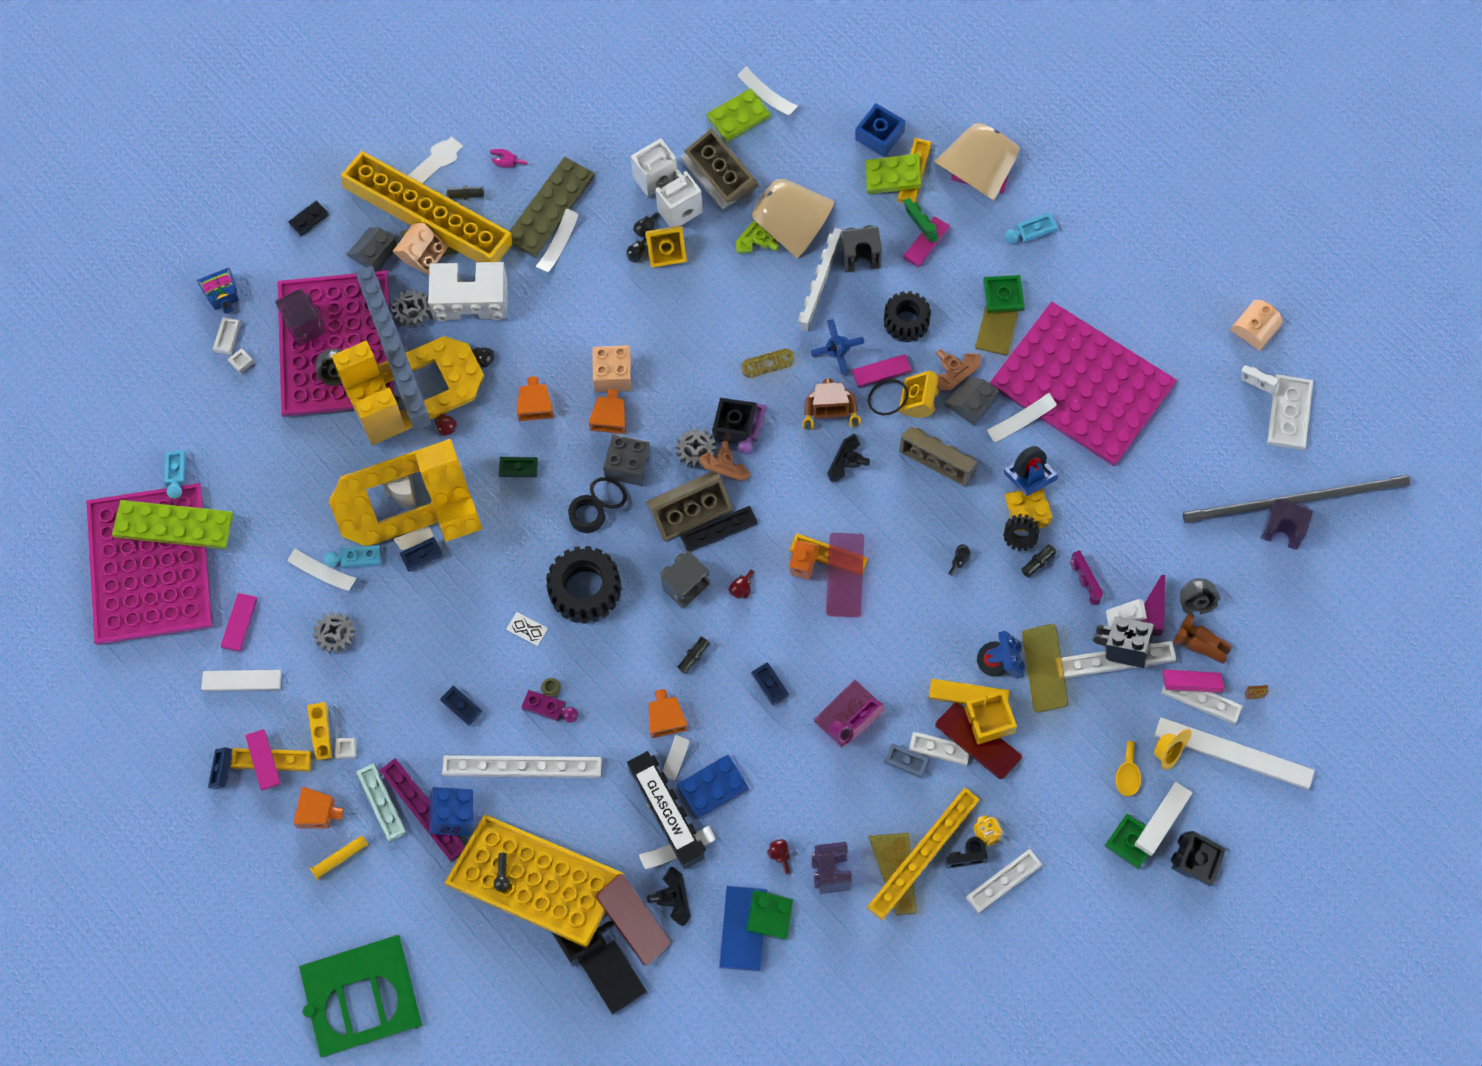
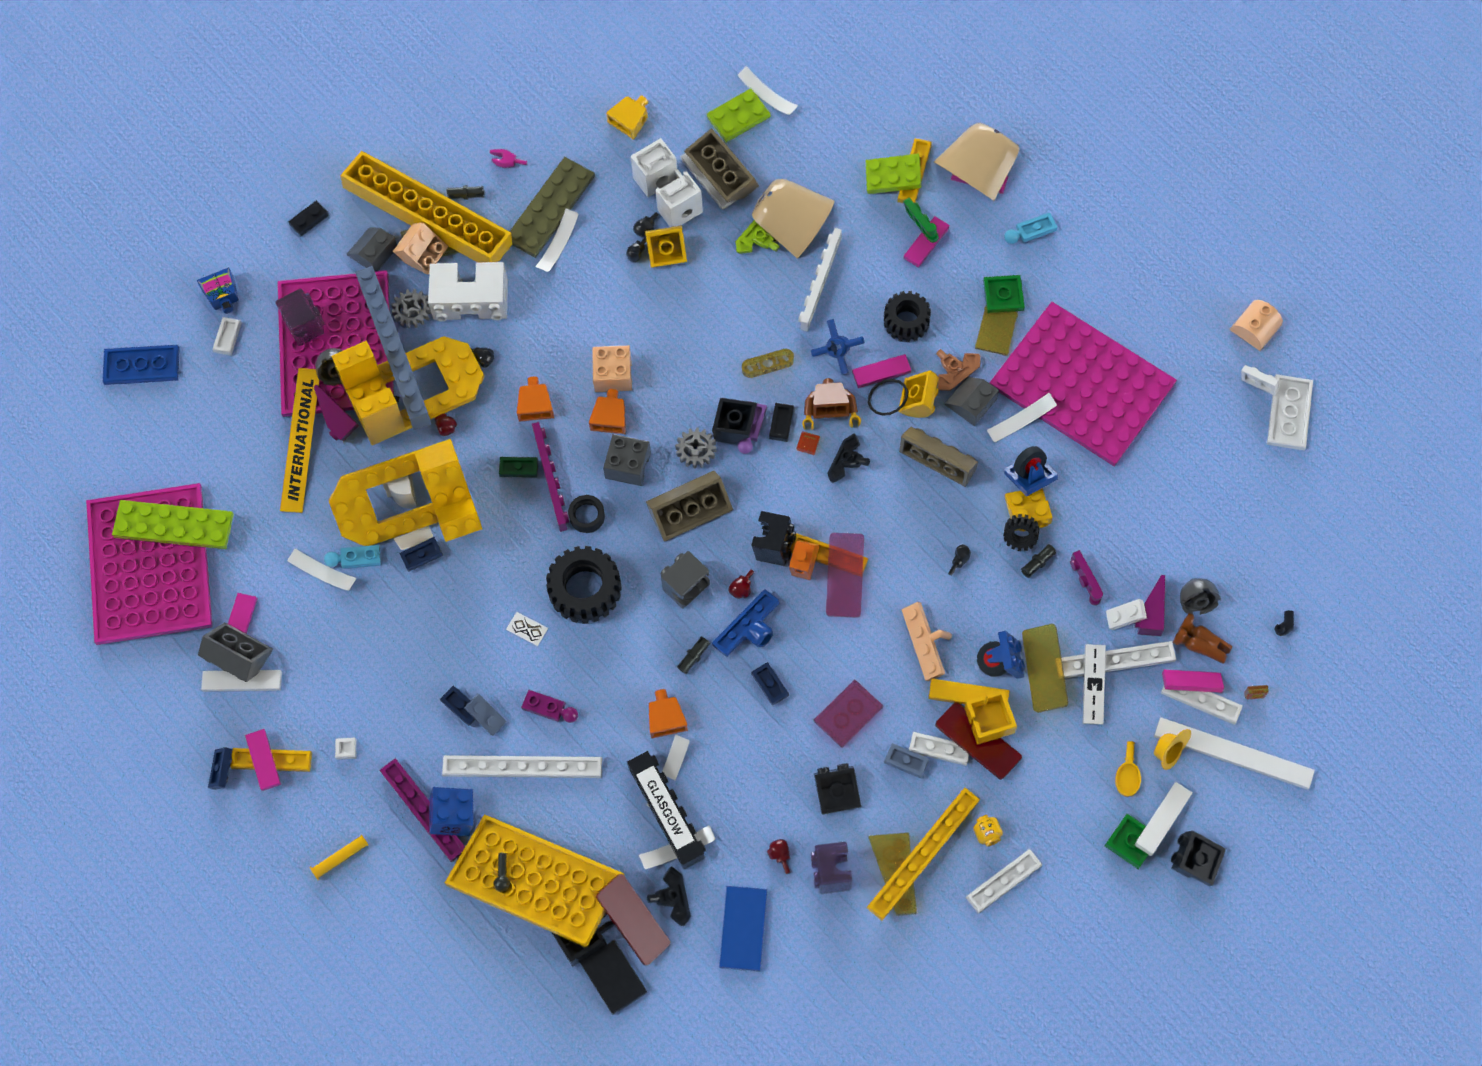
(141, 364): none -> blue tile
(175, 472): medium azure plate -> none
(234, 651): none -> dark grey slope
(241, 361): white tile -> none
(299, 441): none -> yellow sticker
(316, 810): orange torso -> none
(320, 730): yellow leg -> none
(335, 417): none -> magenta slope
(343, 627): light grey gear -> none
(374, 960): green door -> none
(381, 802): light aqua tile -> none
(442, 155): white sticker -> none
(485, 714): none -> sand blue plate
(551, 687): olive plate -> none
(553, 483): none -> magenta plate
(605, 504): black piece -> none
(628, 115): none -> yellow torso
(712, 786): blue plate -> none
(718, 529): black tile -> none
(724, 464): nougat piece -> none
(749, 625): none -> blue plate
(769, 915): green plate -> none
(778, 537): none -> black piece
(781, 422): none -> black tile
(808, 443): none -> tile
(837, 788): none -> black plate
(857, 723): magenta plate -> none
(861, 244): dark grey piece -> none
(880, 130): blue brick -> none
(924, 641): none -> light nougat plate
(957, 859): black plate -> none
(1094, 684): none -> white tile
(1126, 641): black hinge -> none
(1286, 626): none -> black arm
(1289, 519): clear purple piece -> none
(1393, 482): dark grey piece -> none

